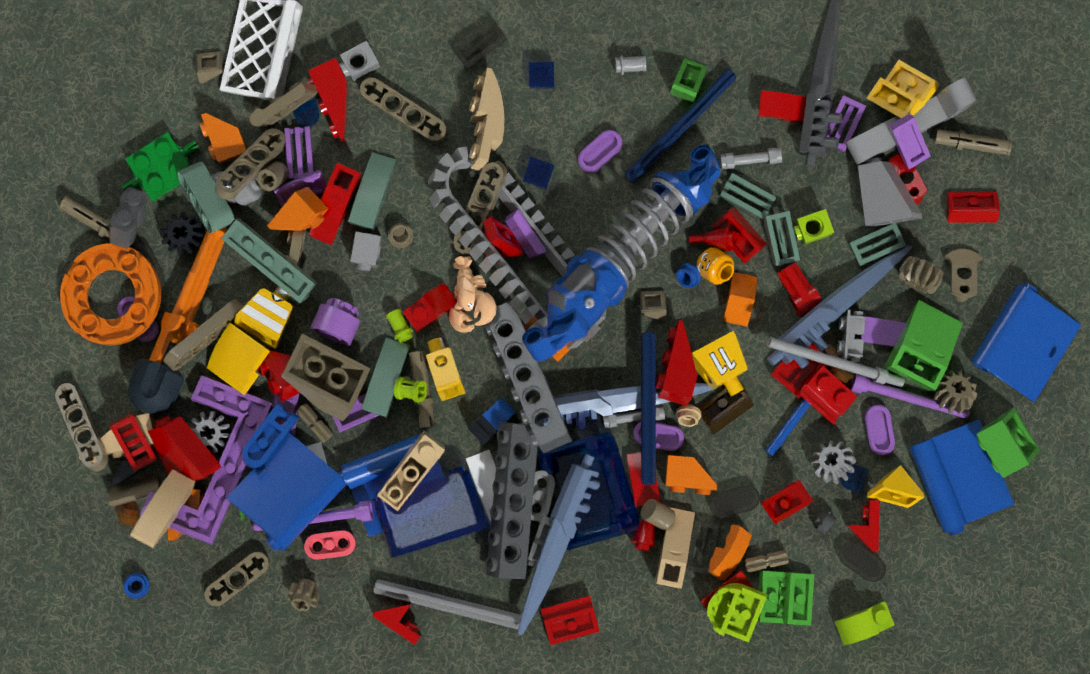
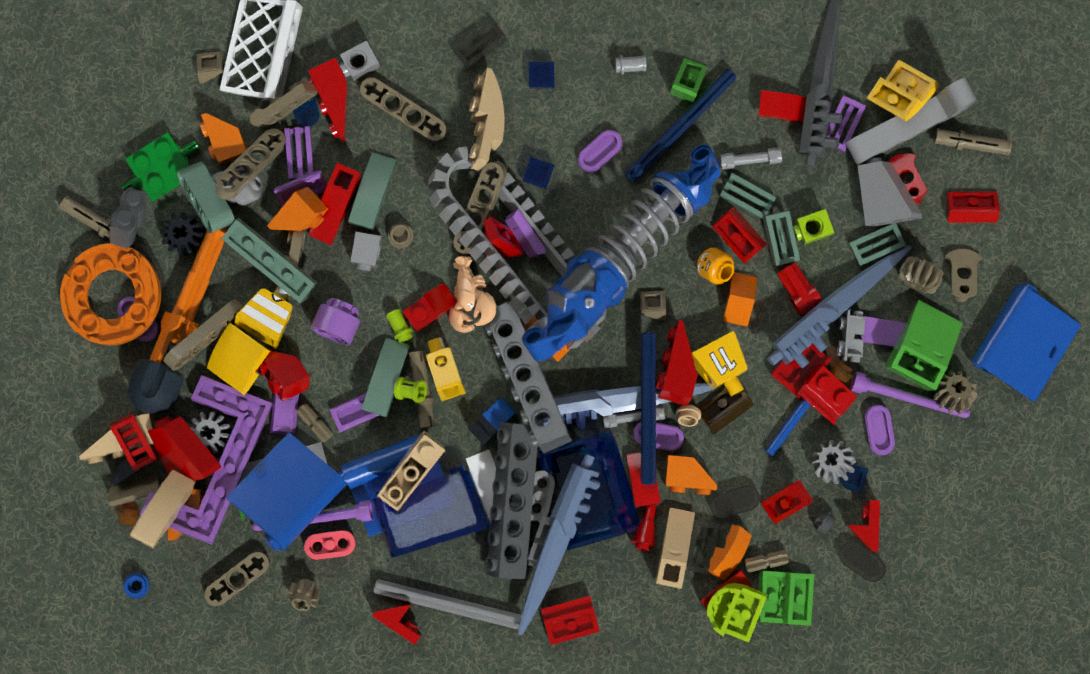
(80, 427): dark tan beam -> none
(268, 436): blue plate -> none
(273, 176): dark tan piece -> none
(325, 376): dark tan slope -> none
(657, 514): dark tan piece -> none
(688, 275): blue plate -> none
(722, 239): red cone -> none
(864, 623): lime brick -> none
(878, 374): light grey bar -> none
(897, 489): yellow slope -> none
(909, 141): medium lavender tile -> none
(960, 477): blue door -> none
(1008, 443): bright green slope -> none

